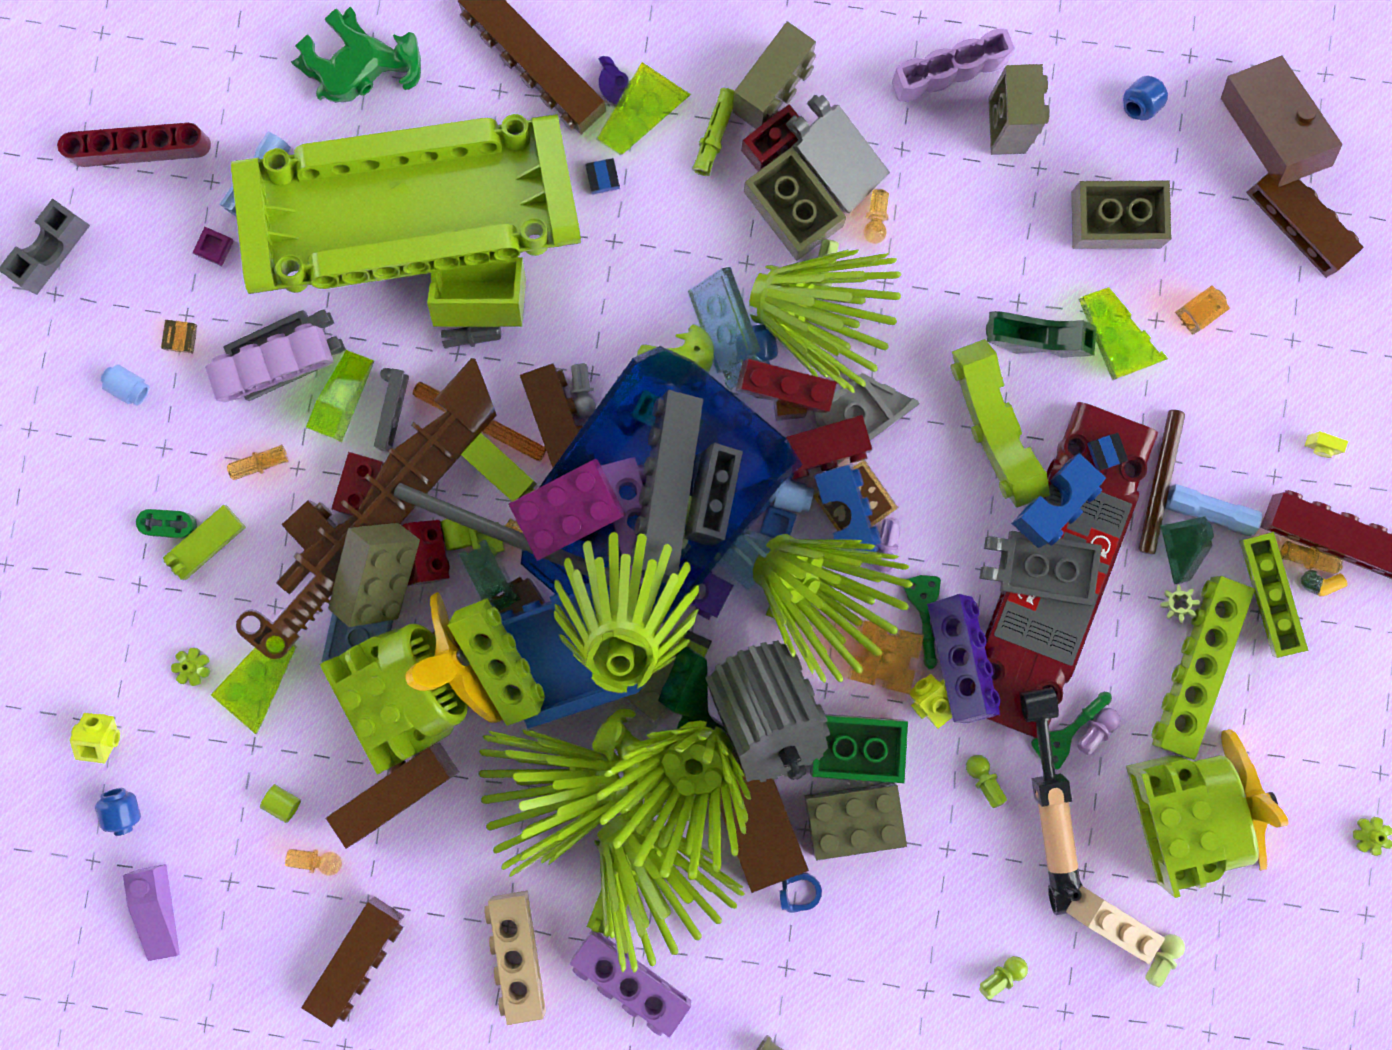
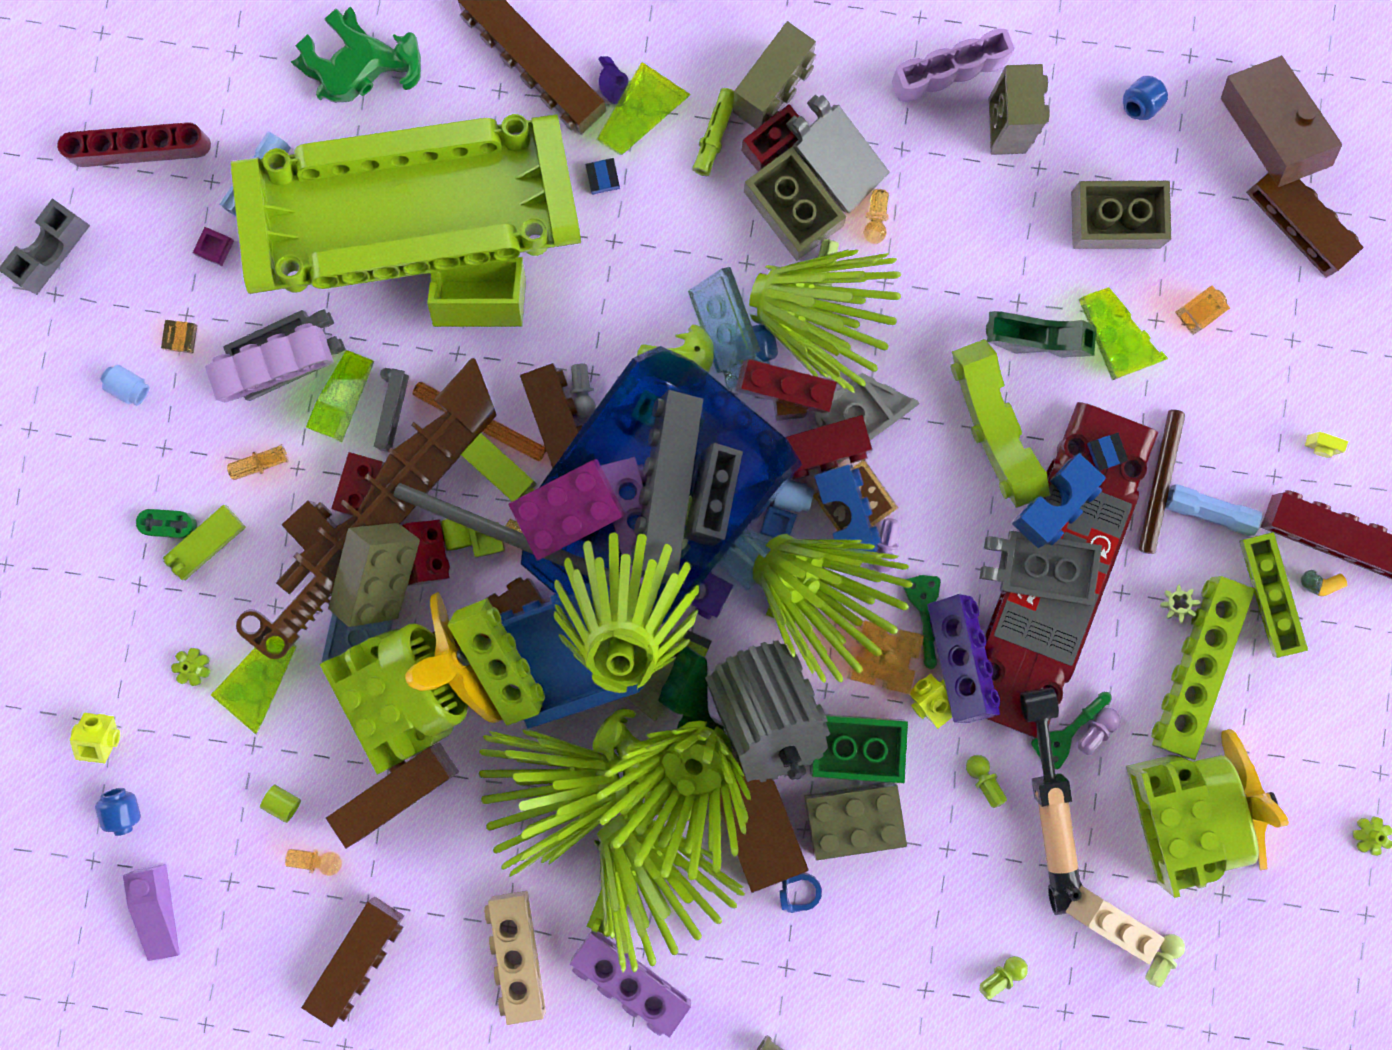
(470, 336): dark grey axle -> none
(489, 575): clear green brick -> none
(1187, 546): clear green slope -> none
(1311, 557): clear yellow axle -> none

